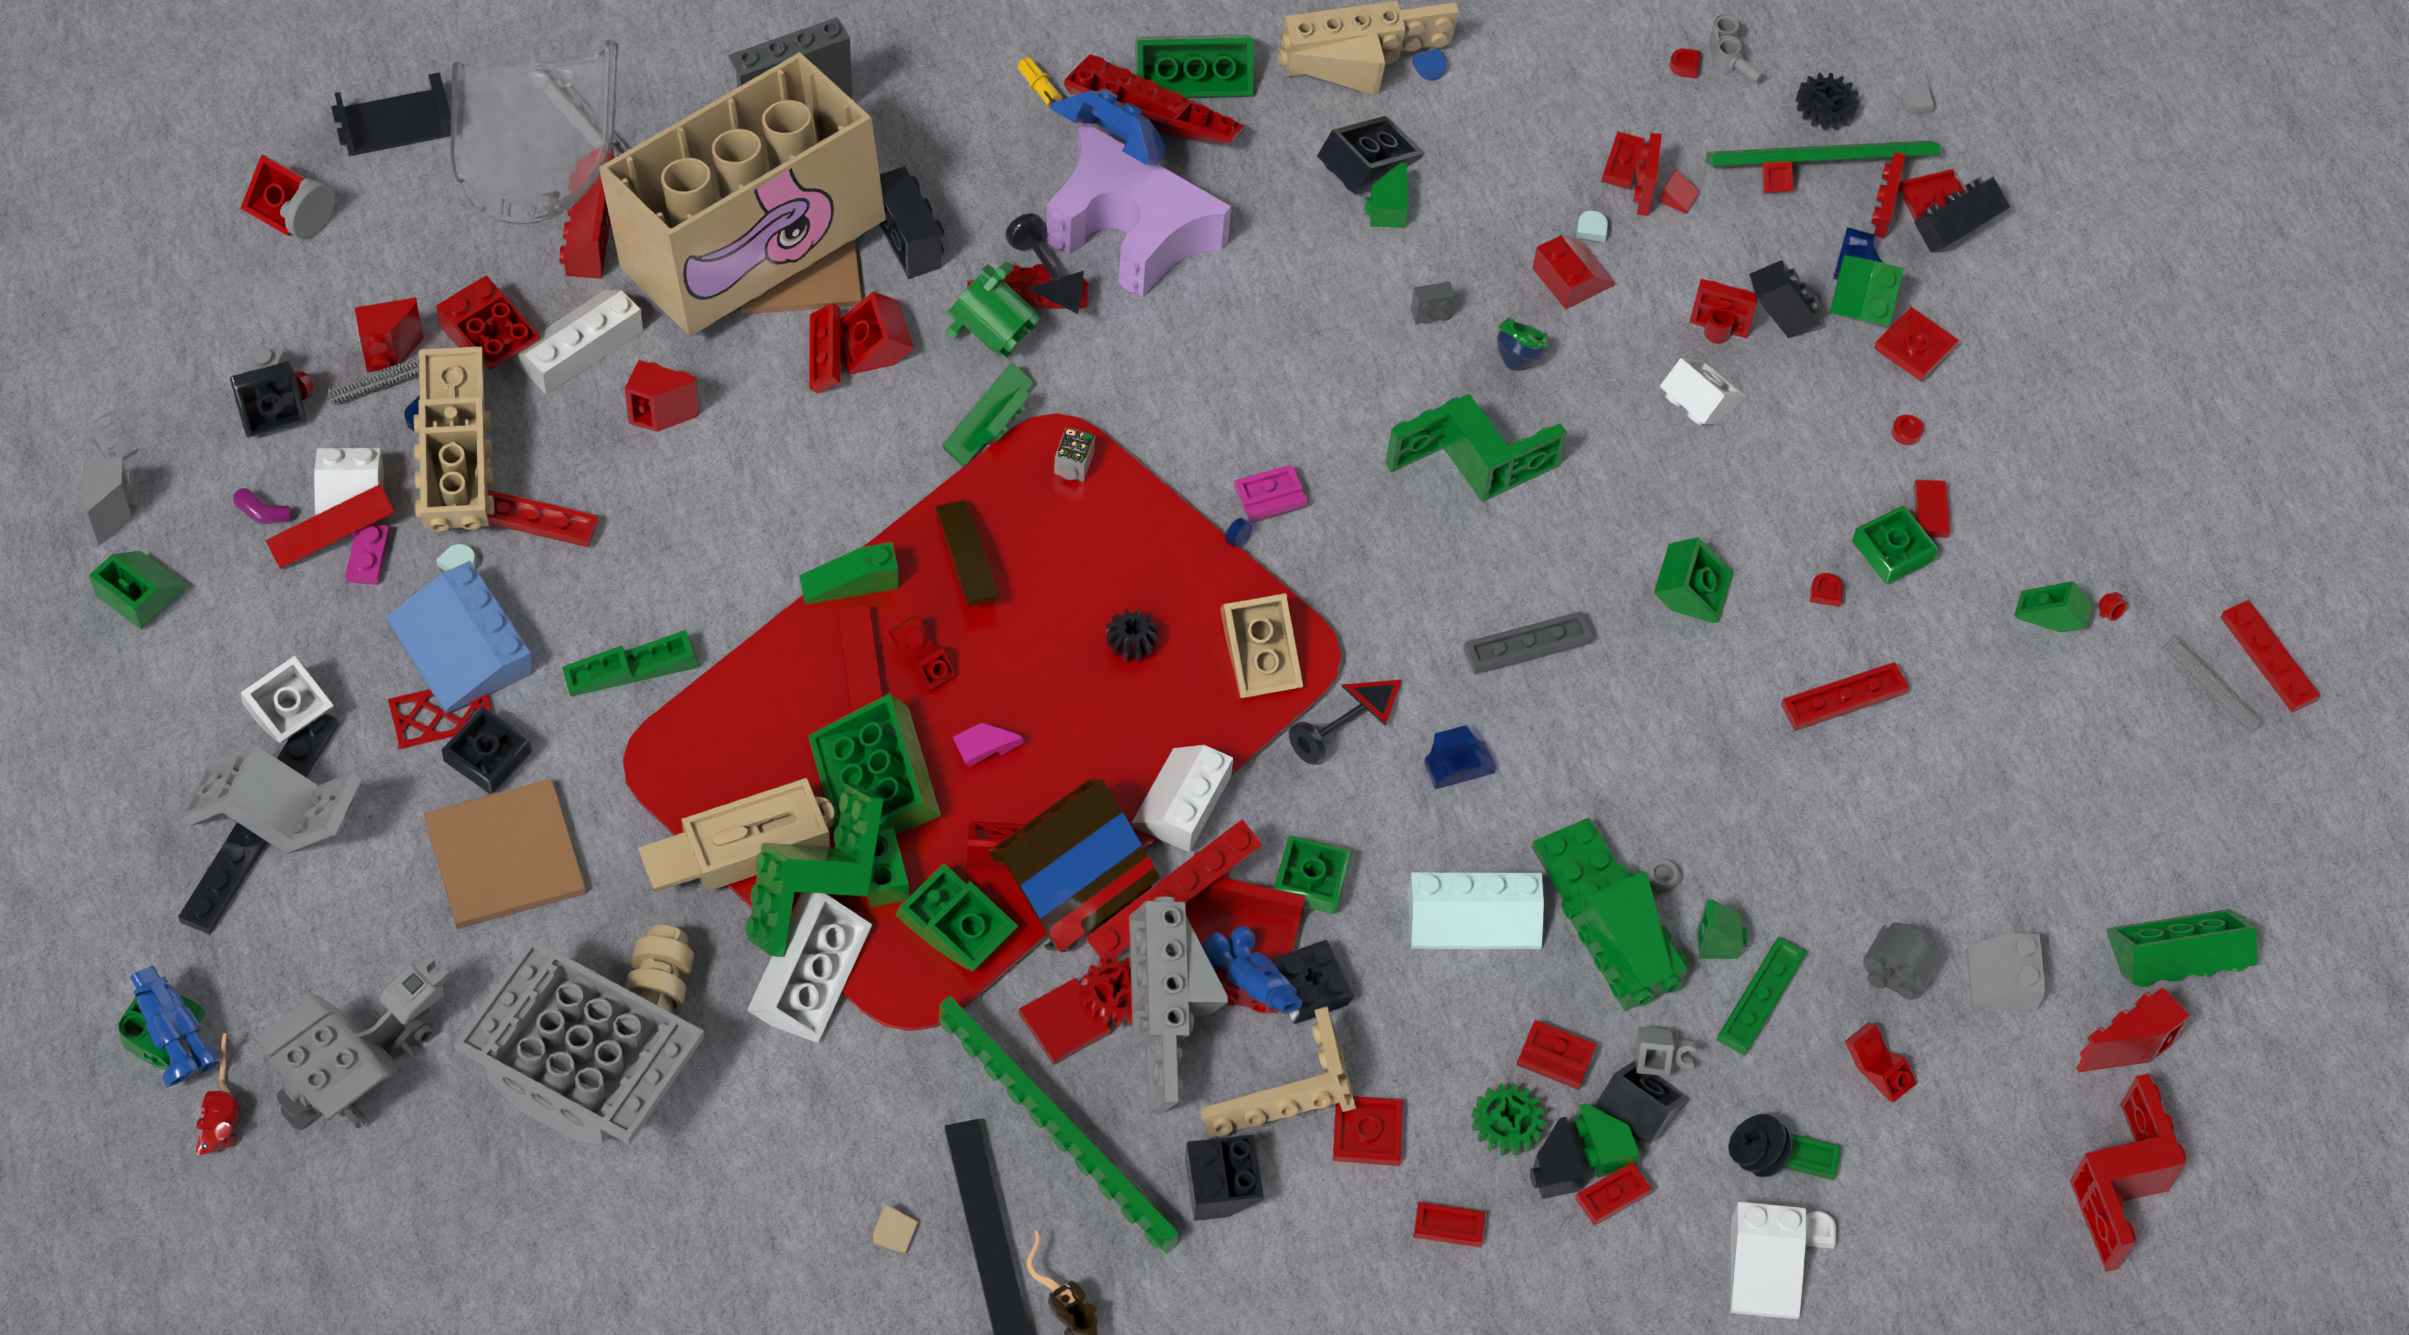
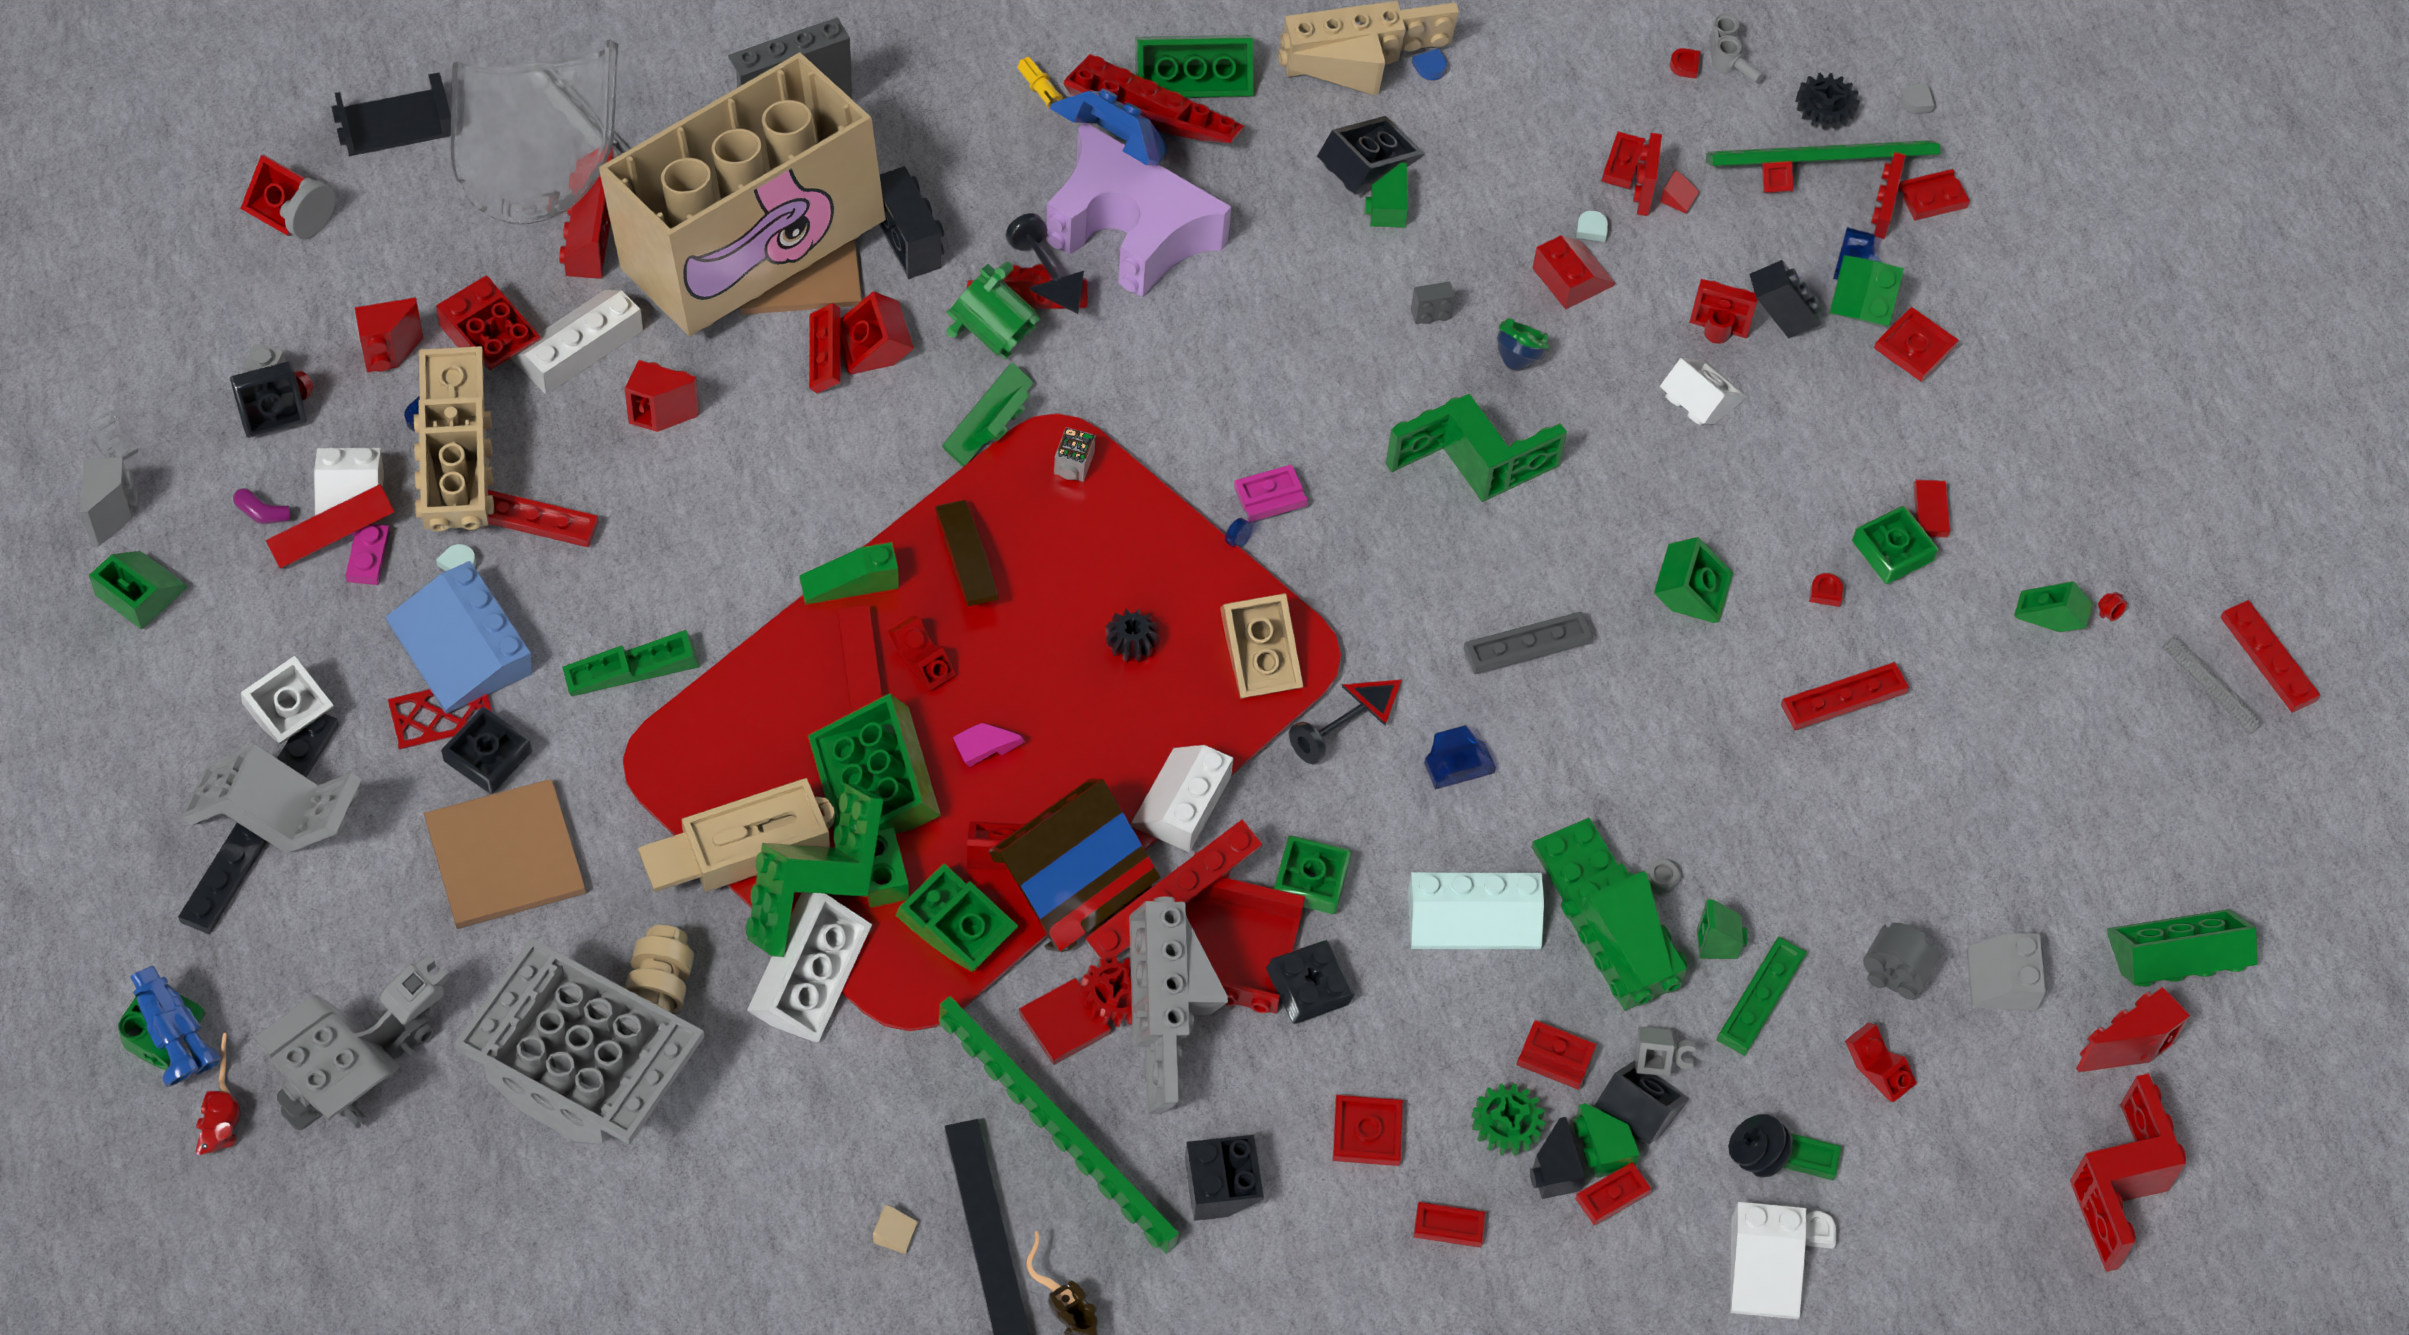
(377, 379): light grey axle -> none
(1250, 971): blue piece -> none
(1289, 1098): tan bracket -> none
(1907, 429): red tile -> none
(1961, 213): black brick -> none

